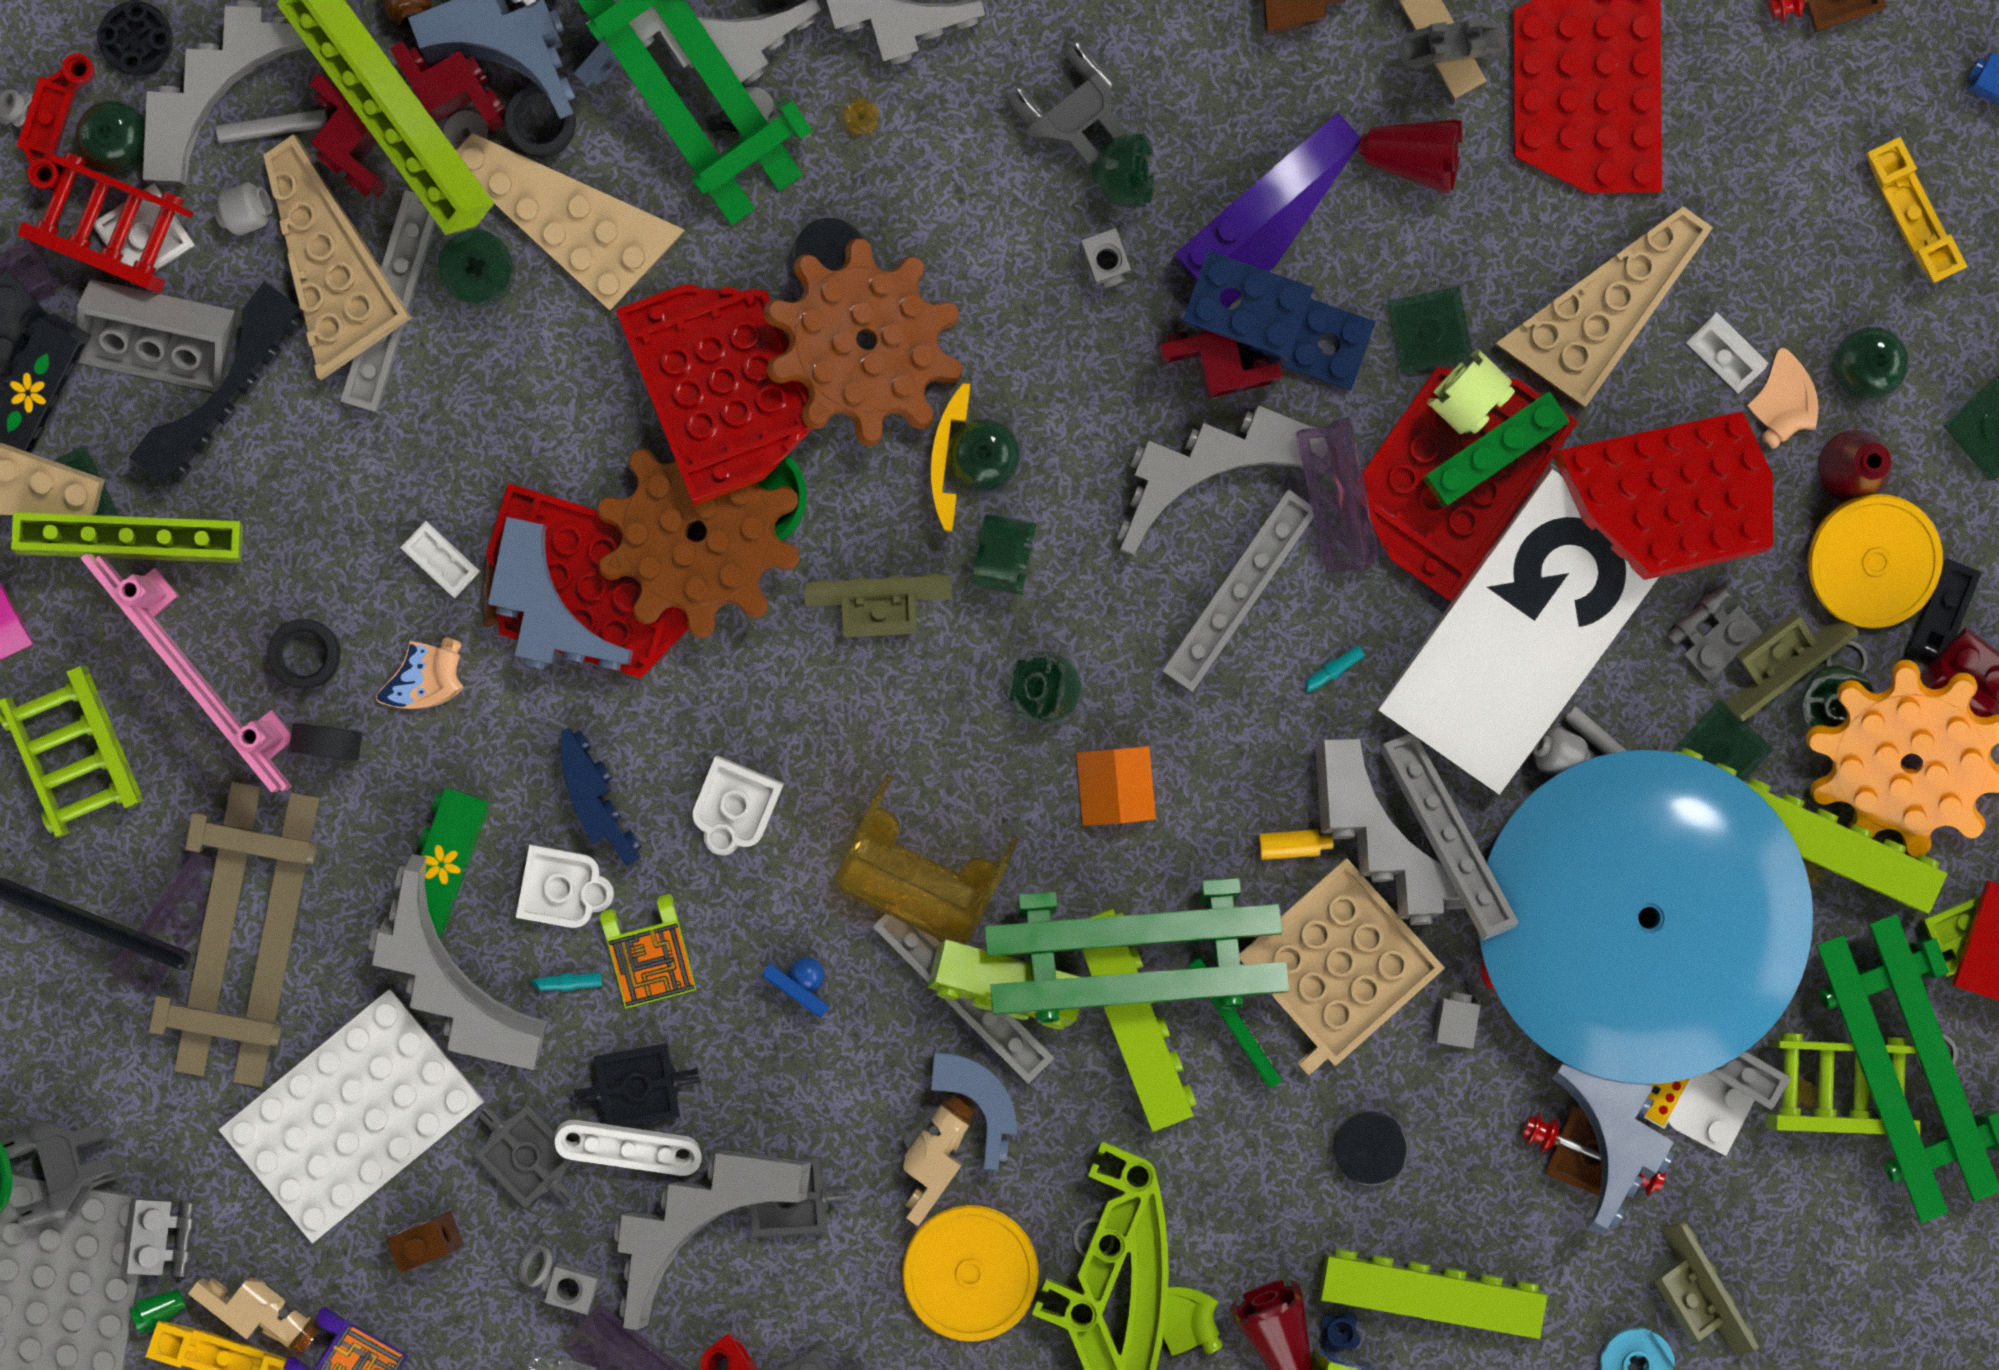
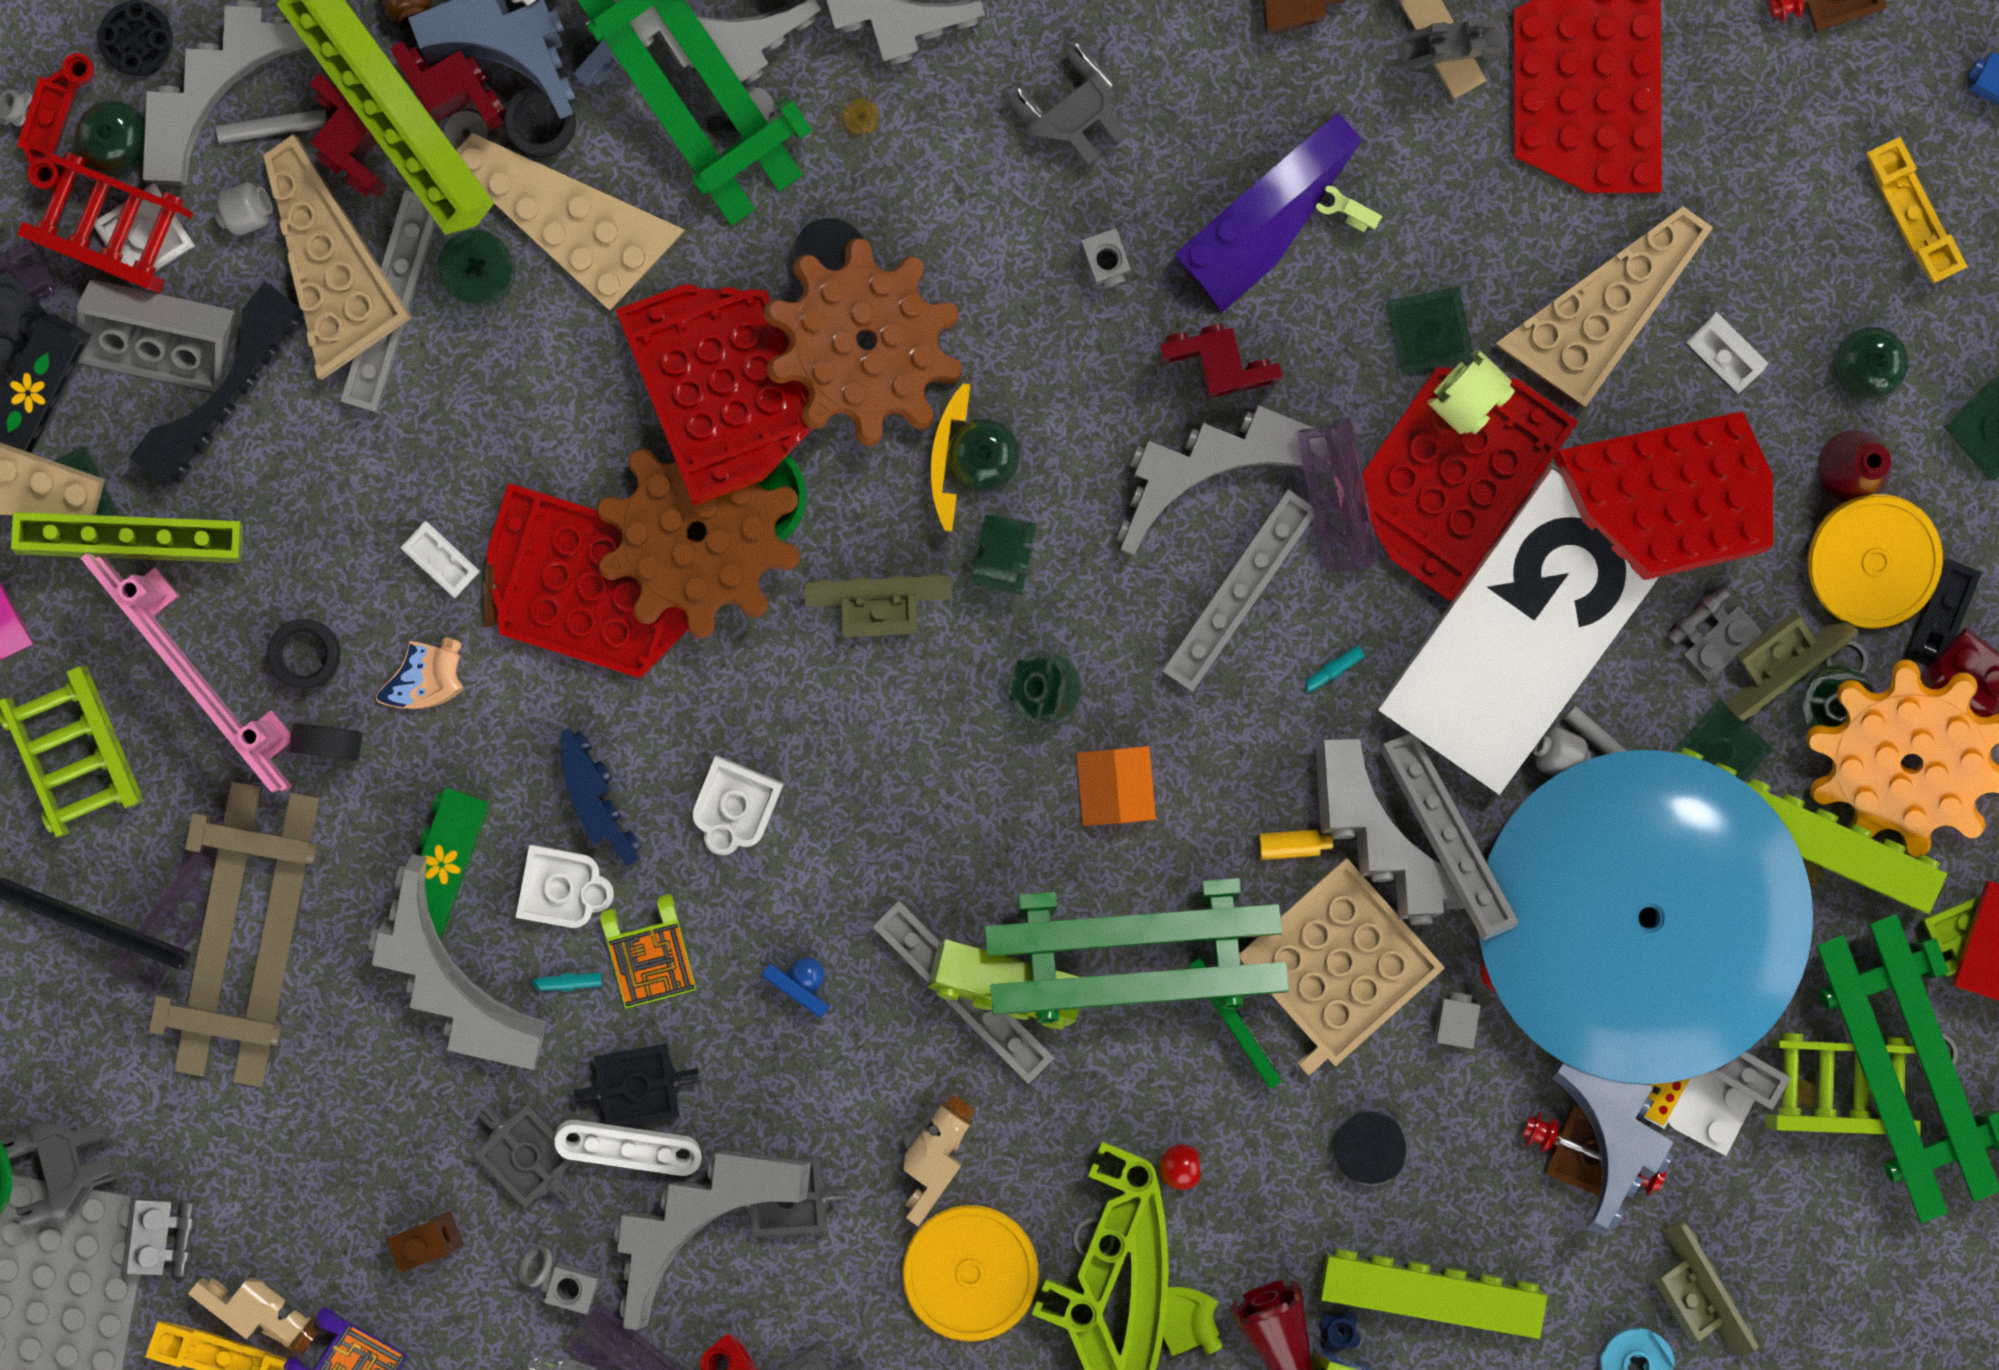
(156, 1308): green cone -> none
(351, 1115): white plate -> none
(547, 625): sand blue arch -> none
(913, 886): clear yellow windscreen -> none
(974, 1079): sand blue arch -> none
(1124, 171): clear green cylinder -> none
(1143, 1042): lime brick -> none
(1180, 1167): none -> red piece
(1278, 320): dark blue bracket -> none
(1358, 215): none -> yellowish green plate
(1416, 151): dark red cone -> none
(1495, 449): green arch -> none
(1786, 401): light nougat arm -> none

